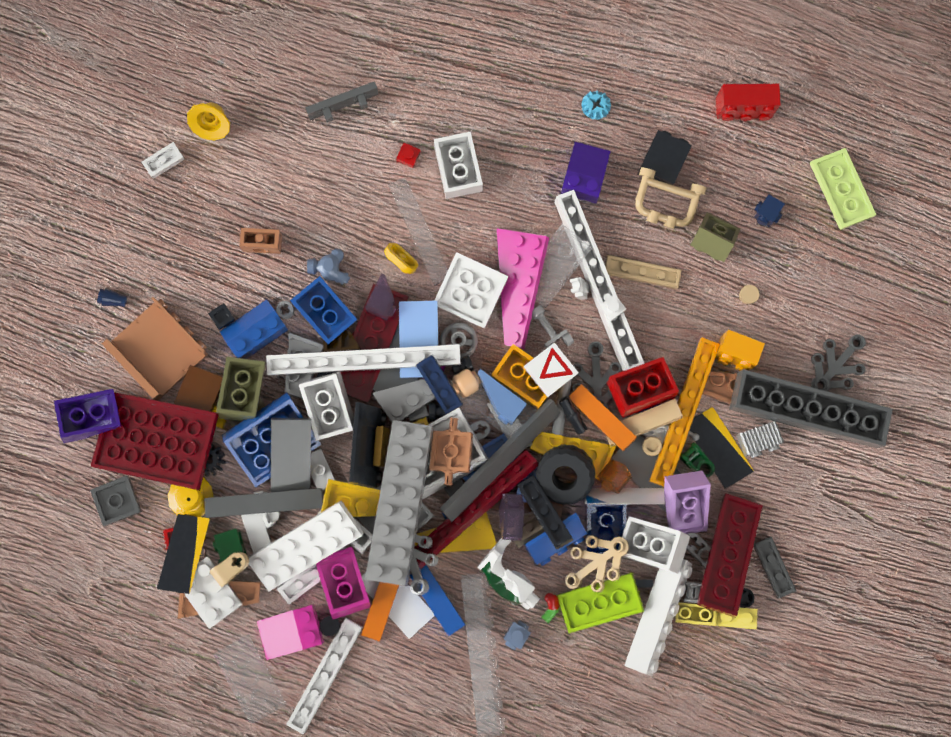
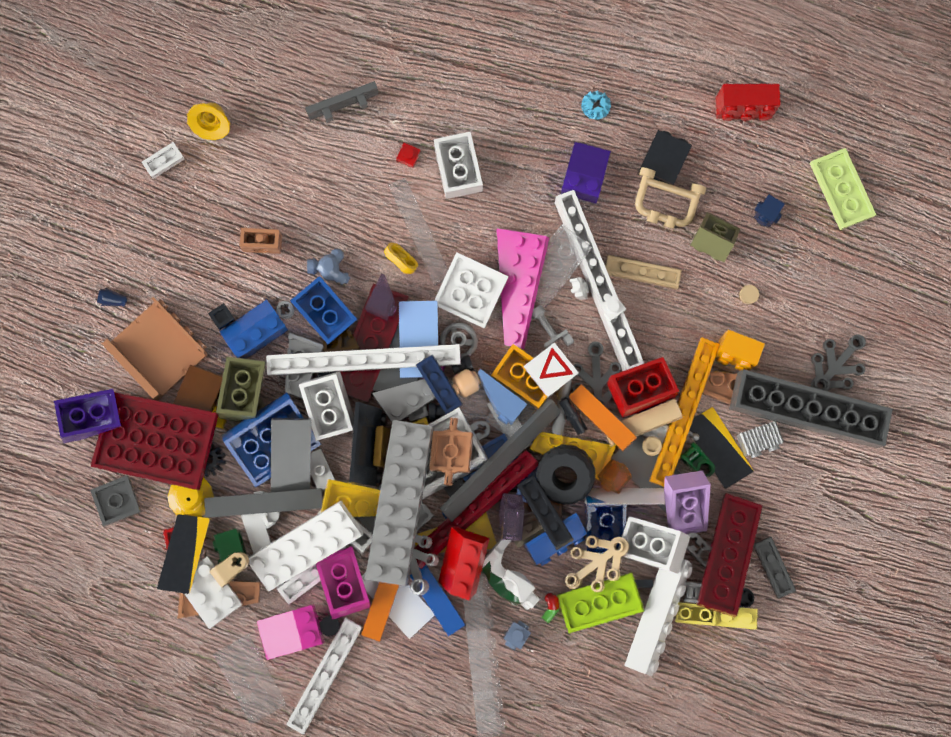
(463, 562): none -> red slope

